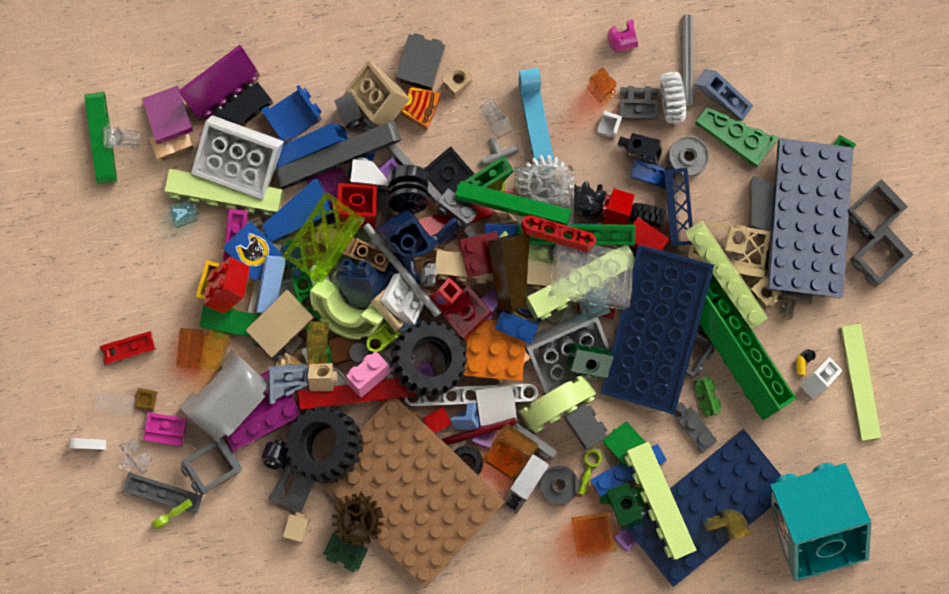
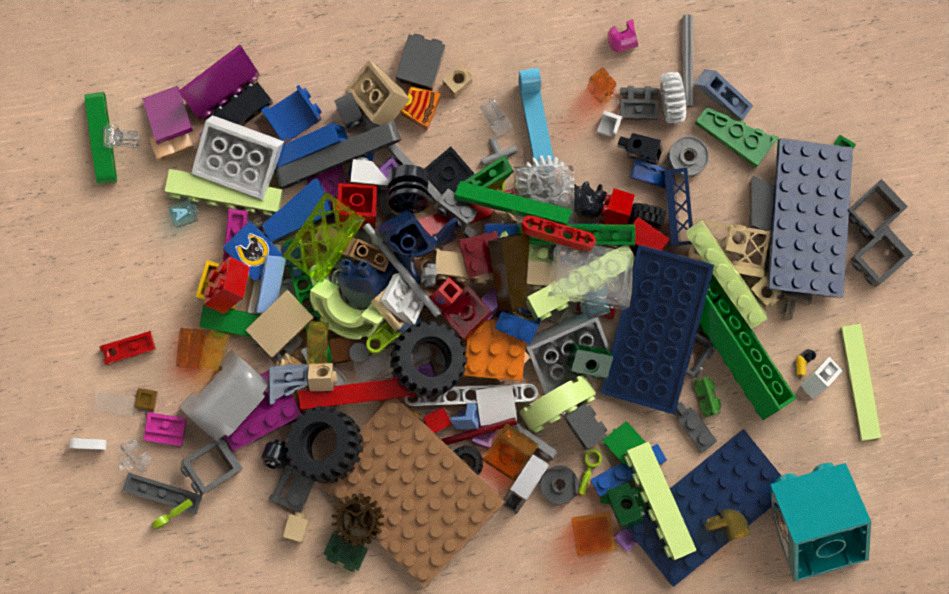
(368, 374): bright pink brick -> none

